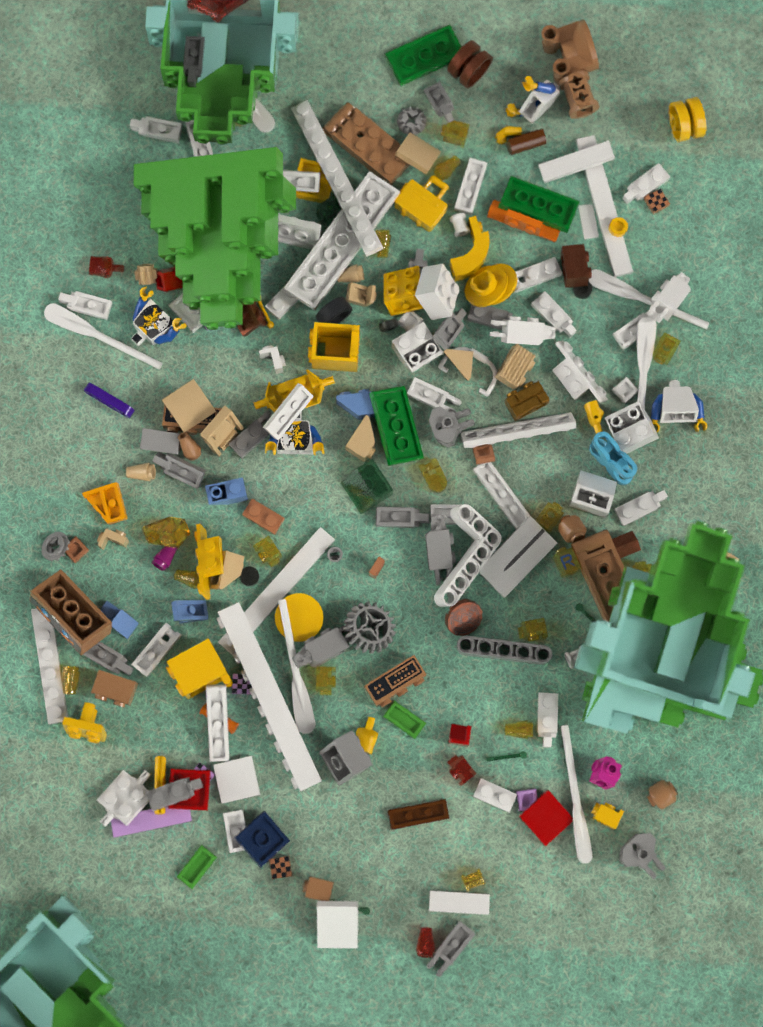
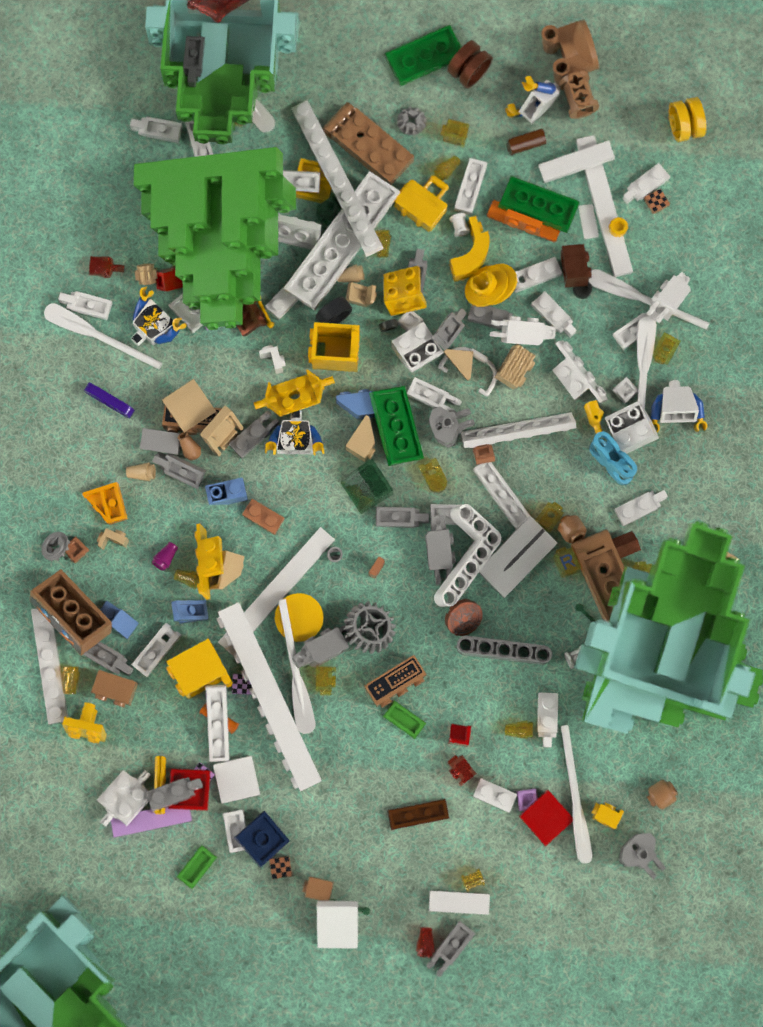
(167, 532): clear yellow slope -> none
(249, 576): pearl dark grey tile -> none
(268, 551): clear yellow brick -> none
(288, 411): white plate -> none
(345, 758): light grey brick -> none
(367, 736): yellow piece -> none
(418, 153): tan slope -> none
(437, 291): white brick -> none
(440, 101): light grey hinge -> none
(507, 131): yellow arm -> none
(522, 754): clear green hinge -> none
(526, 400): pearl gold brick -> none
(532, 629): clear yellow brick -> none
(593, 494): white slope -> none
(605, 772): dark pink brick -> none

